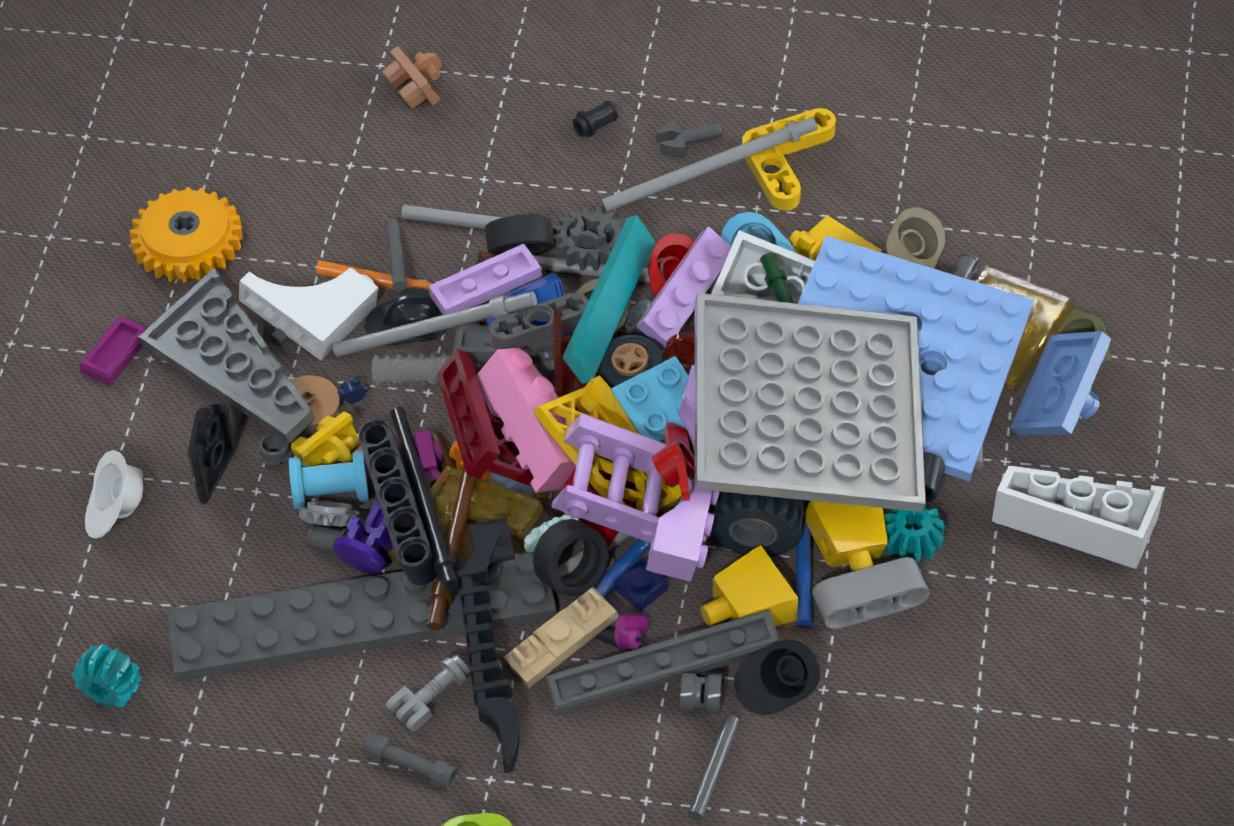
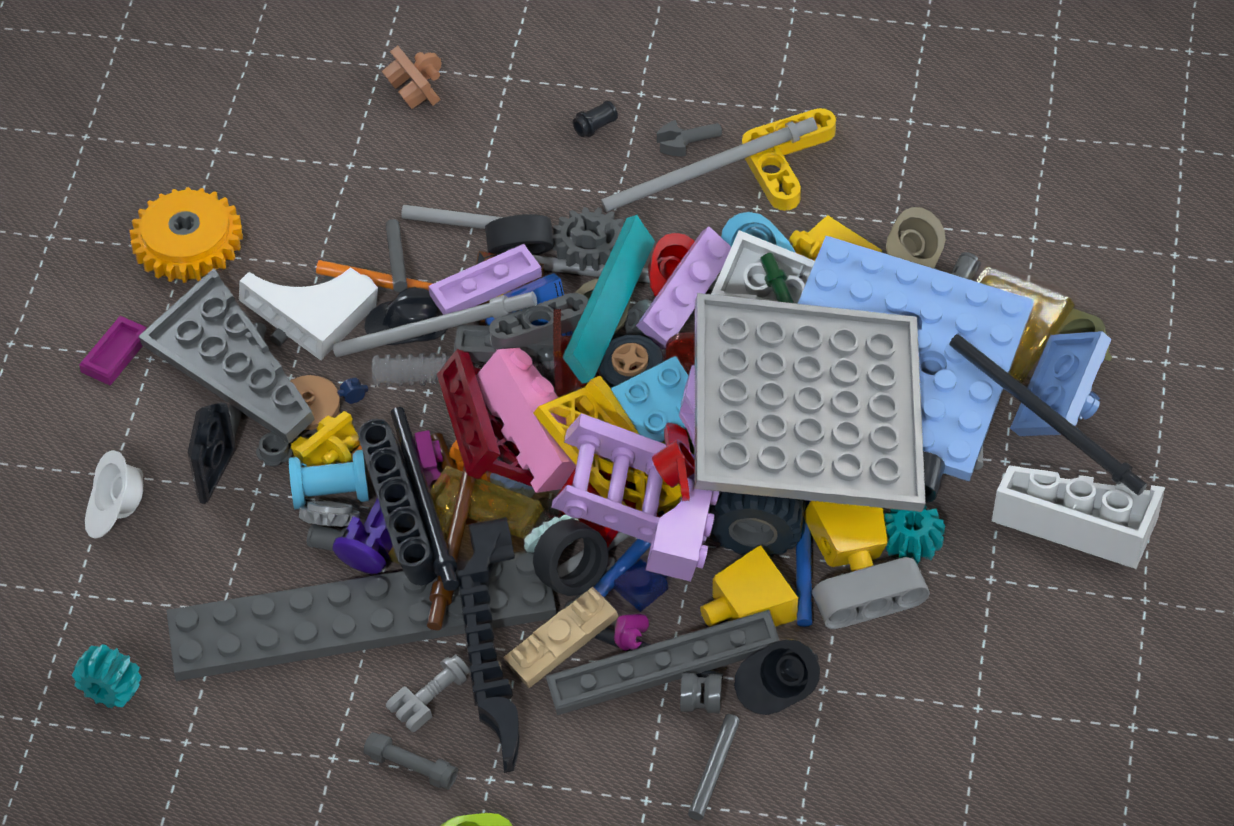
(1120, 472): none -> black bar

